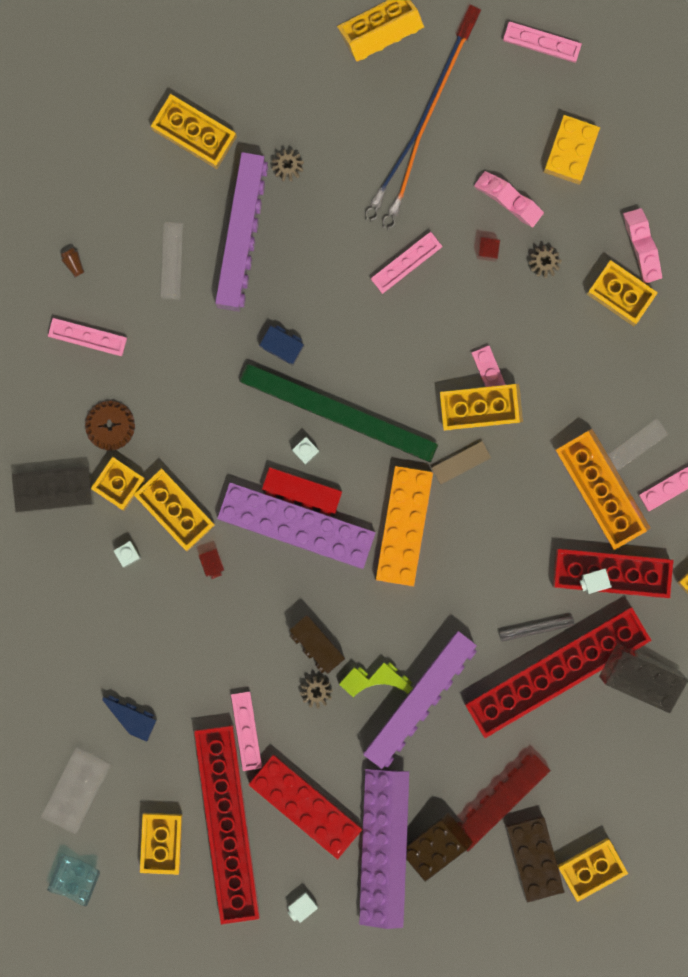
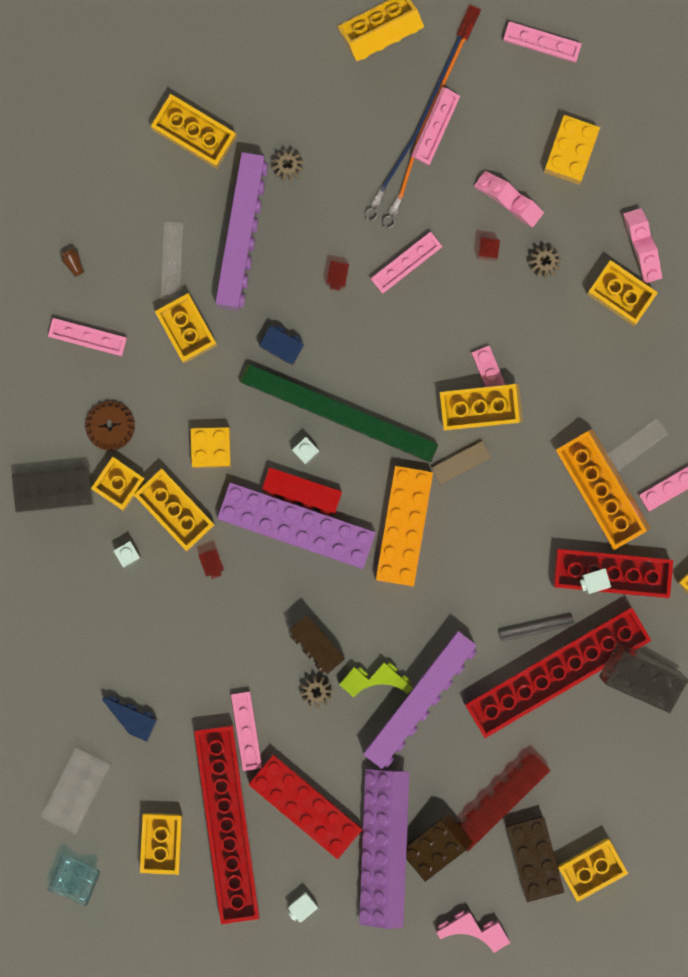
(186, 328): none -> yellow brick
(210, 447): none -> yellow brick
(337, 275): none -> clear red brick
(435, 126): none -> bright pink plate
(465, 924): none -> bright pink arch

